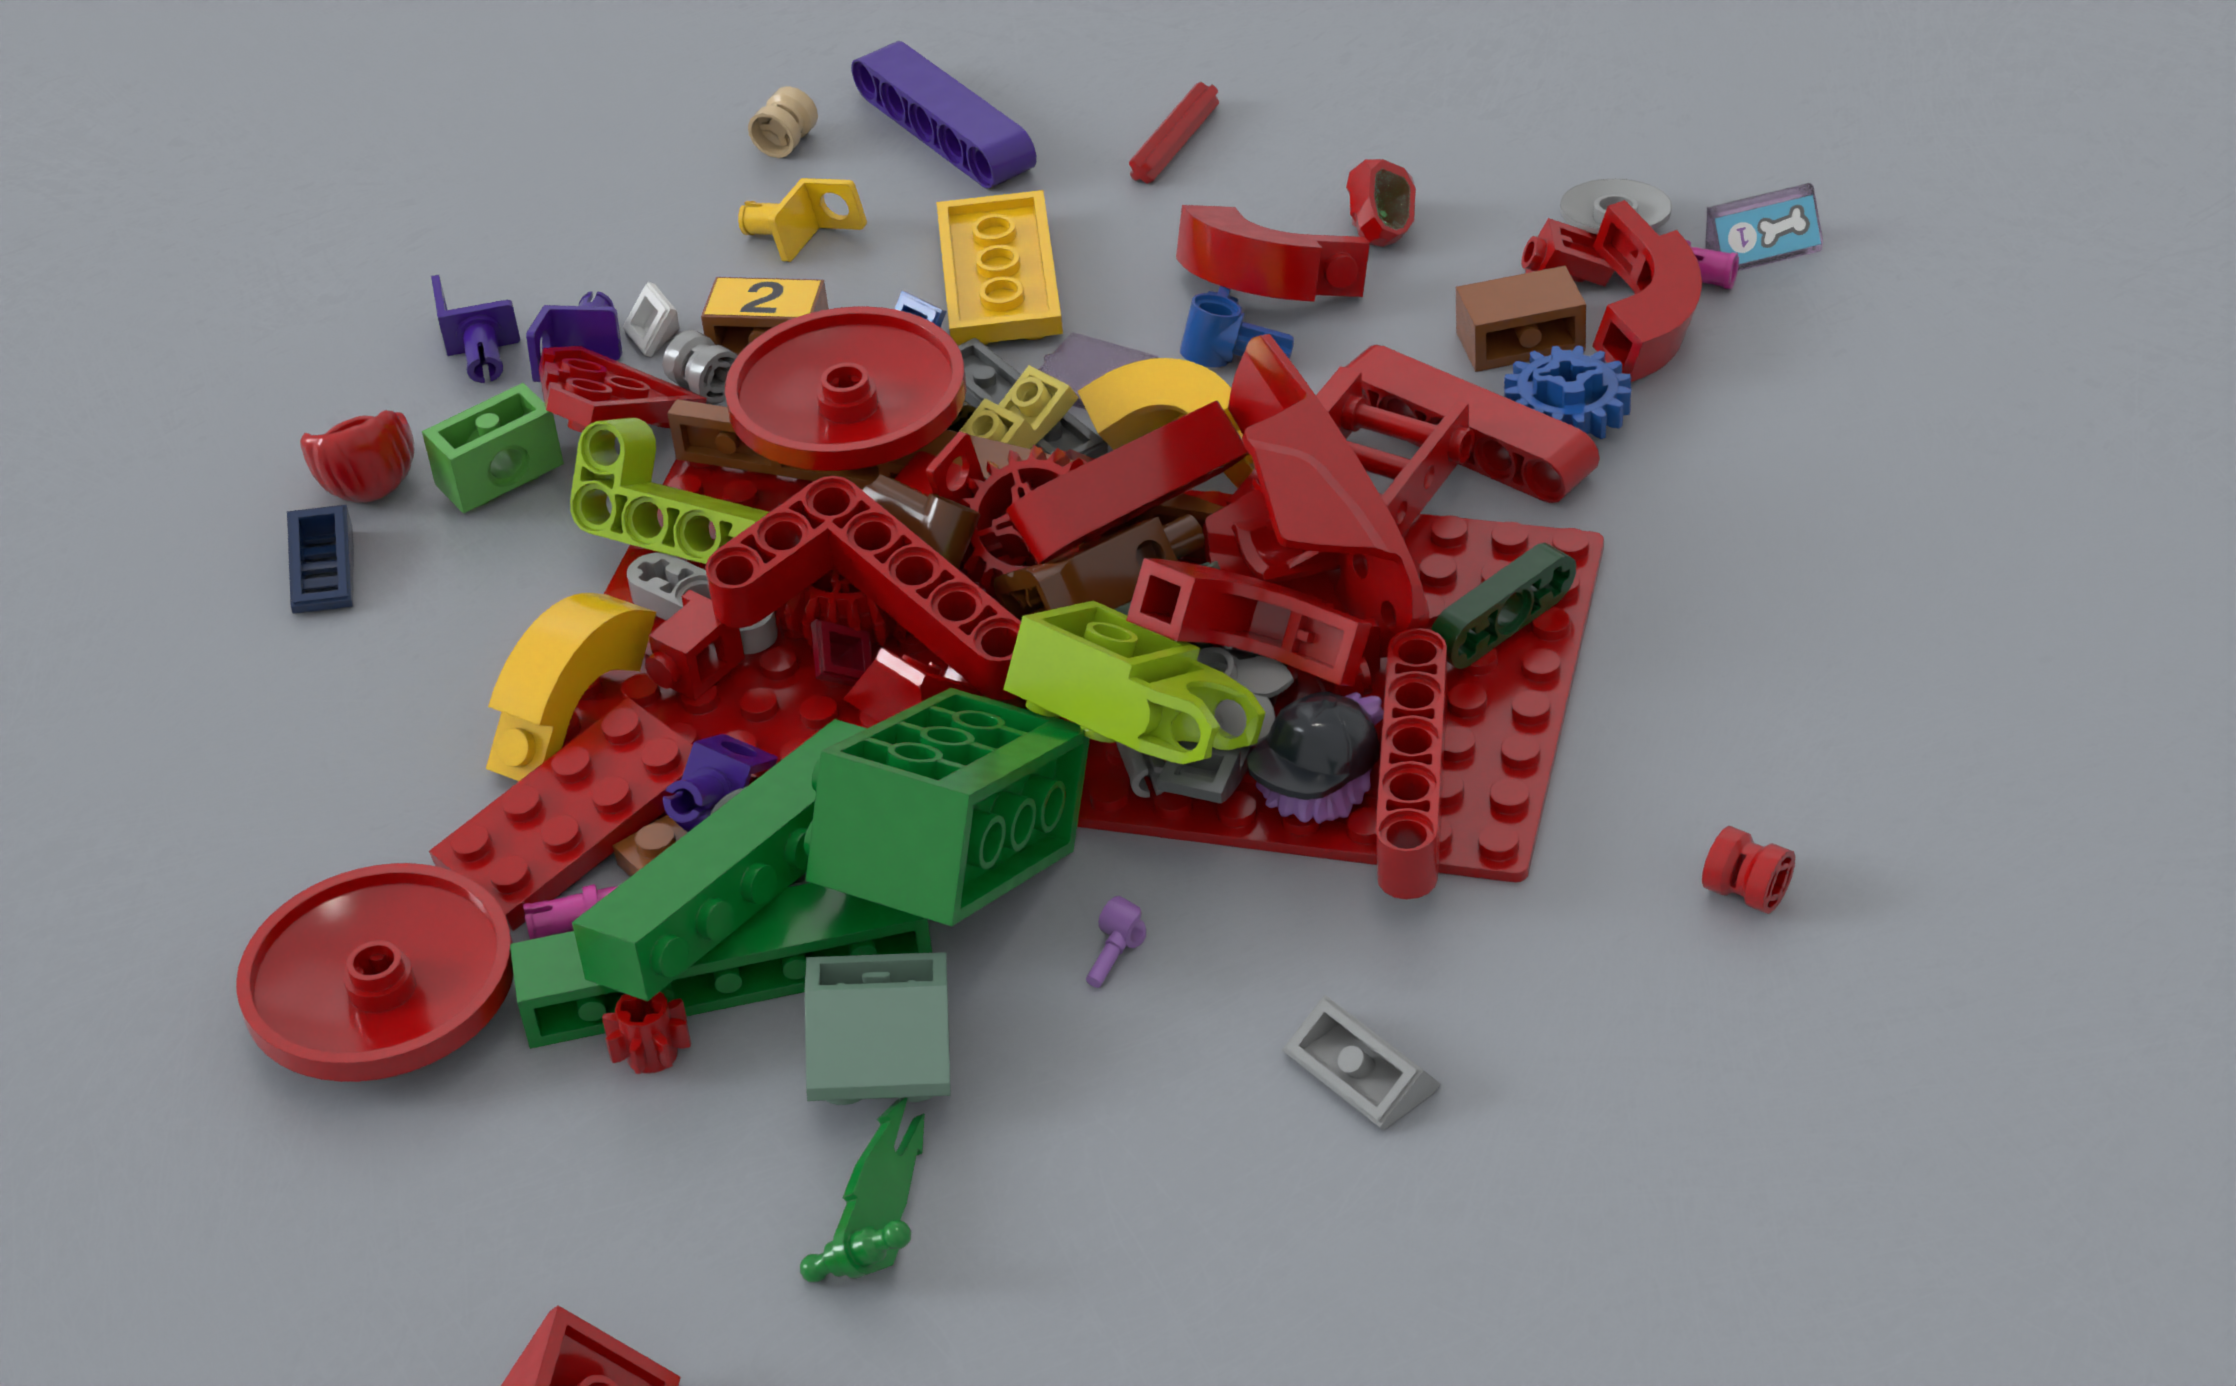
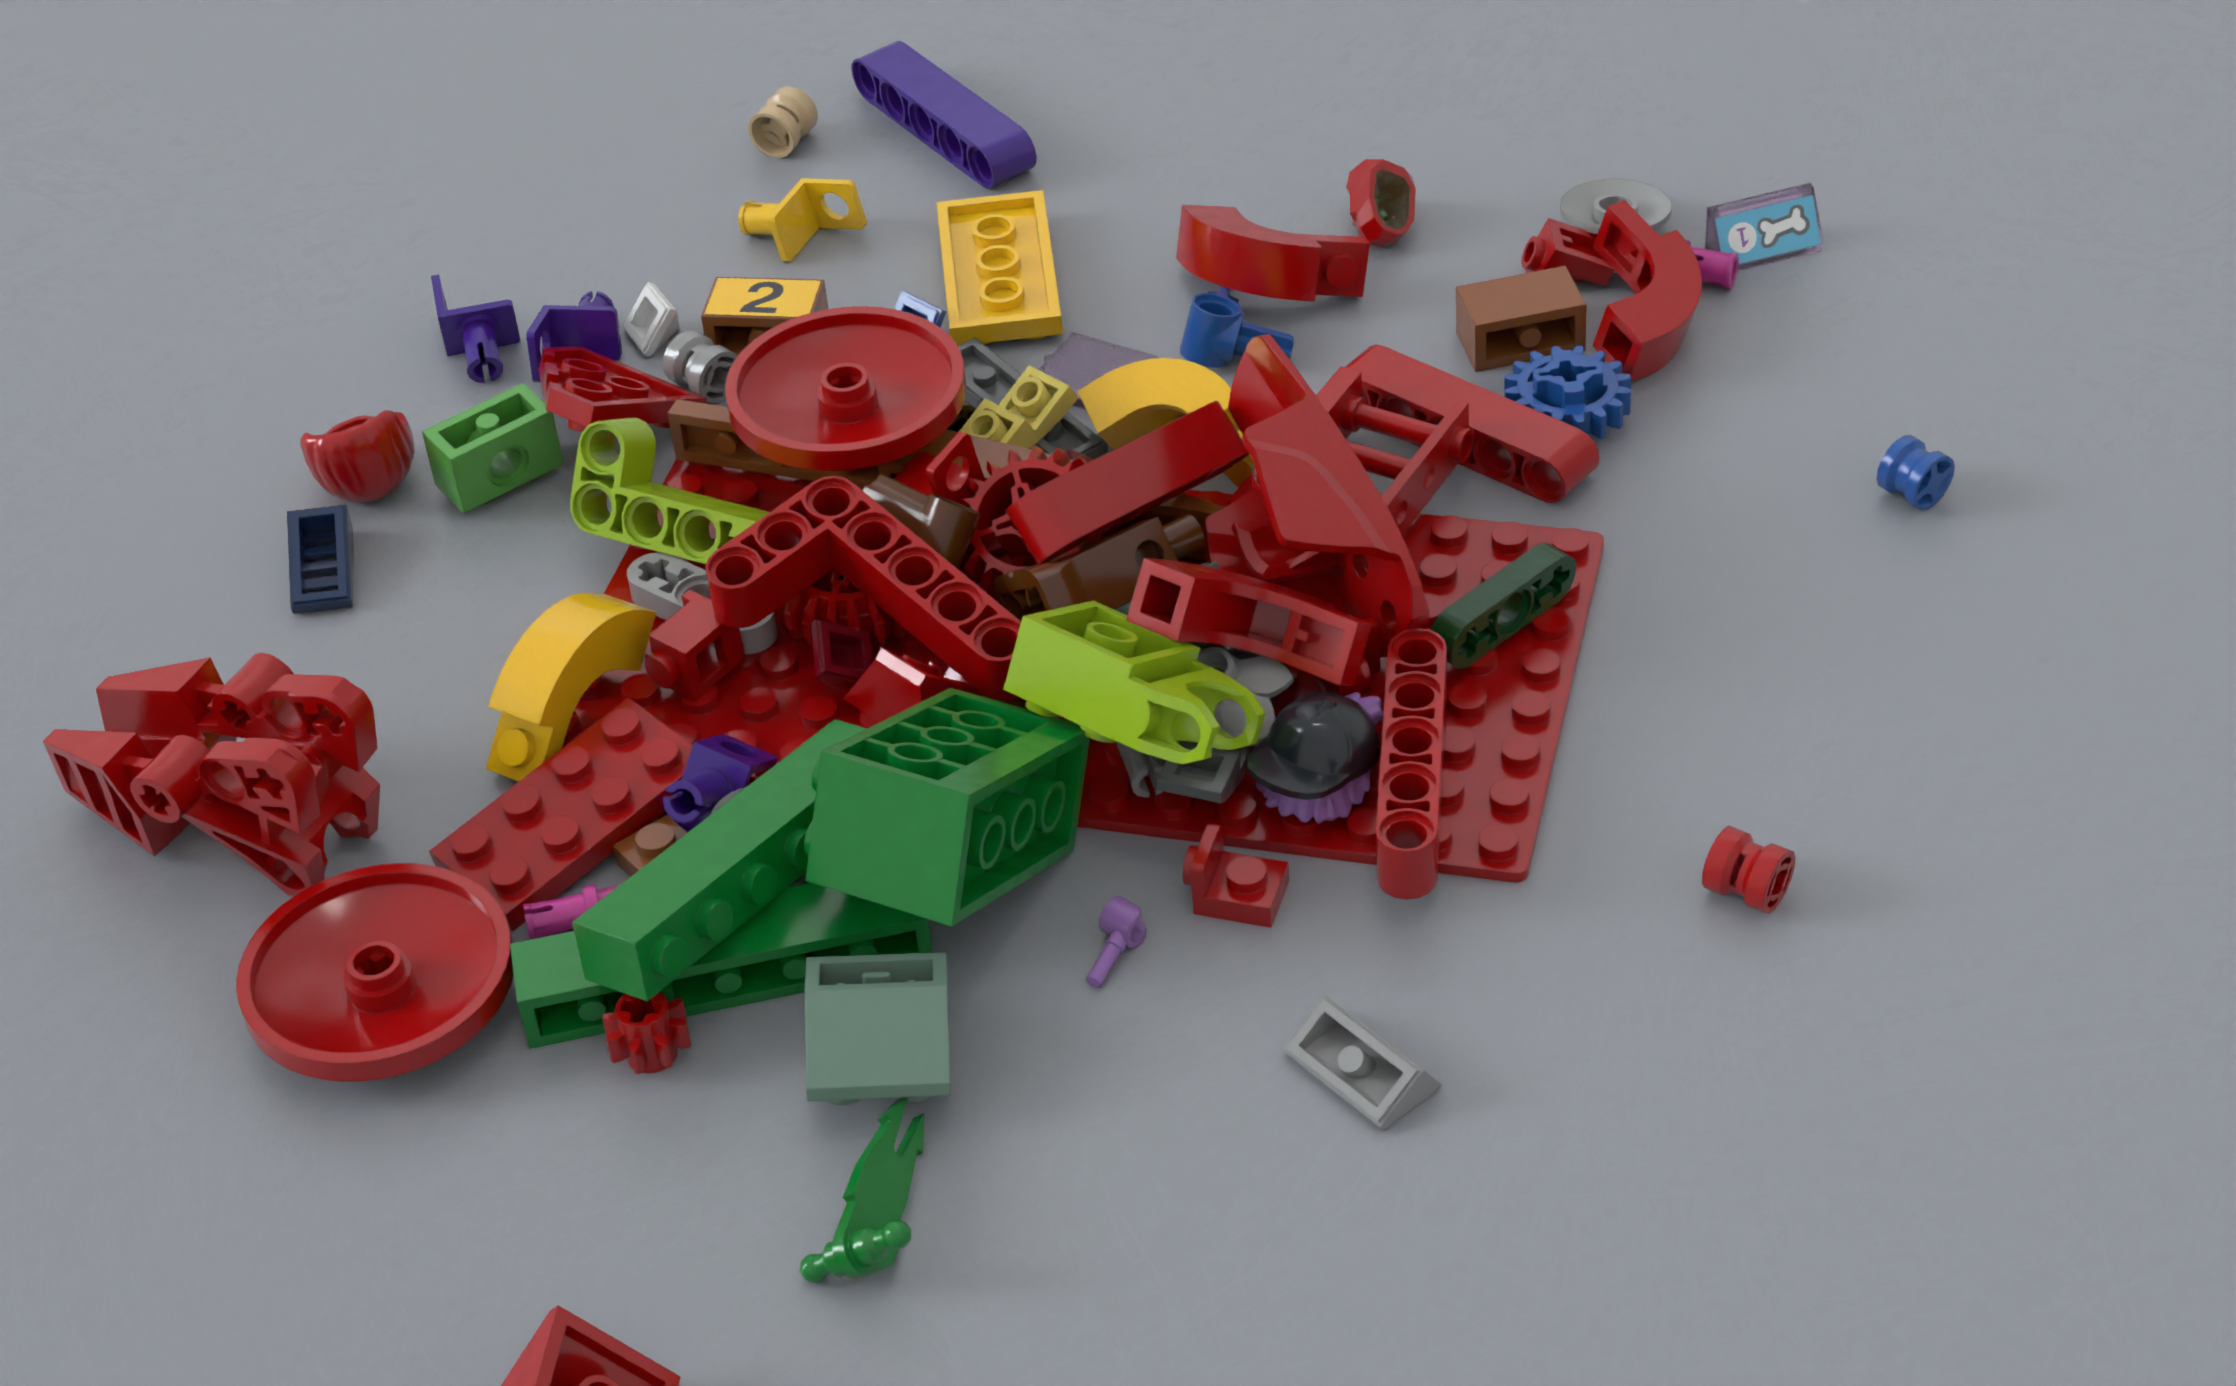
(177, 762): none -> red piece
(1173, 132): red axle -> none
(1233, 883): none -> red bracket
(1915, 472): none -> blue wheel

